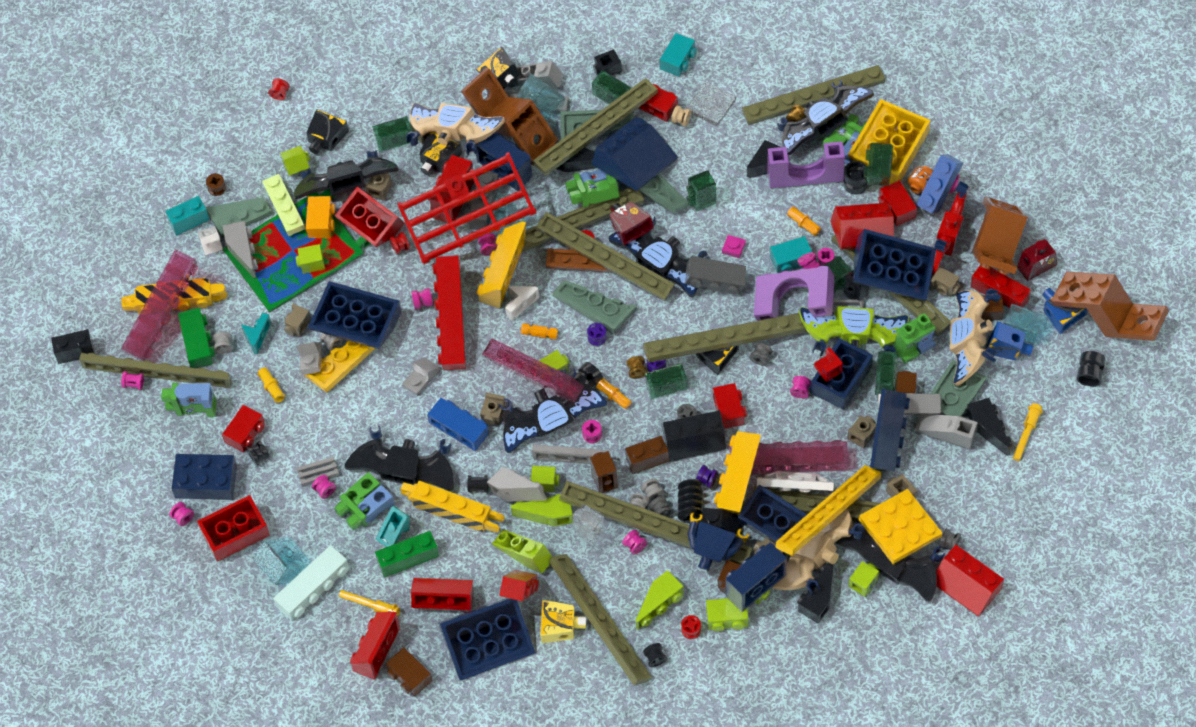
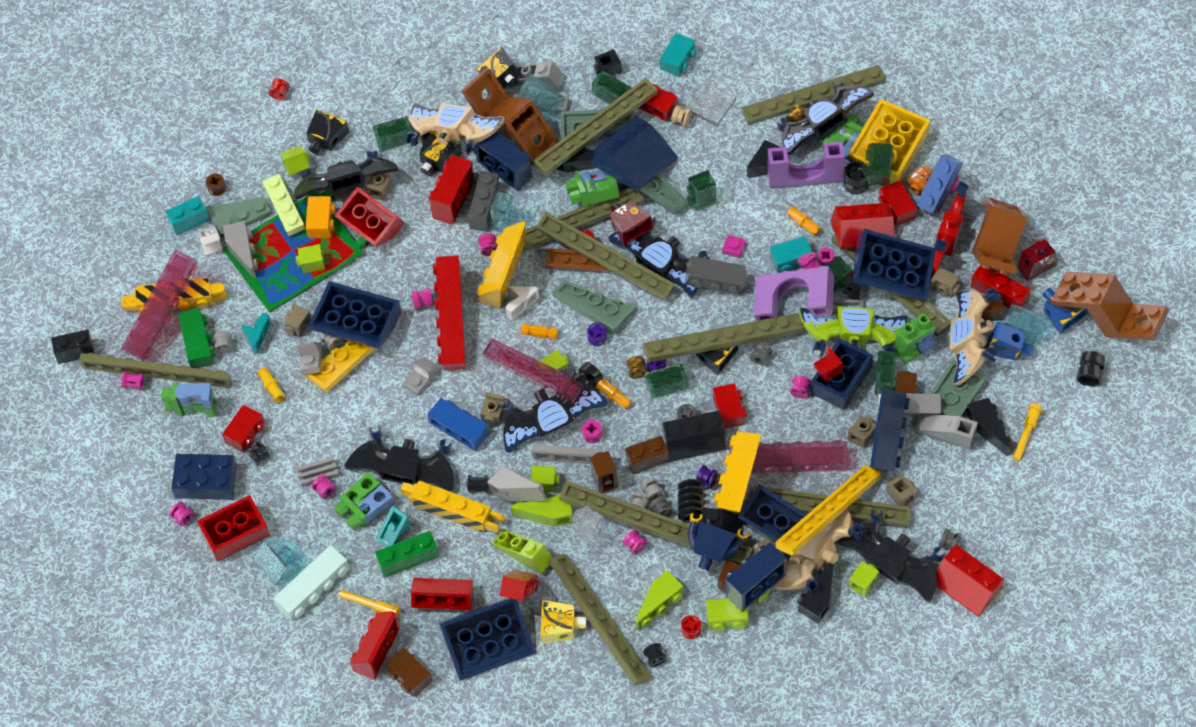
(399, 243): red wheel -> none
(460, 194): red door -> none
(799, 480): white wing -> none
(900, 526): yellow plate -> none

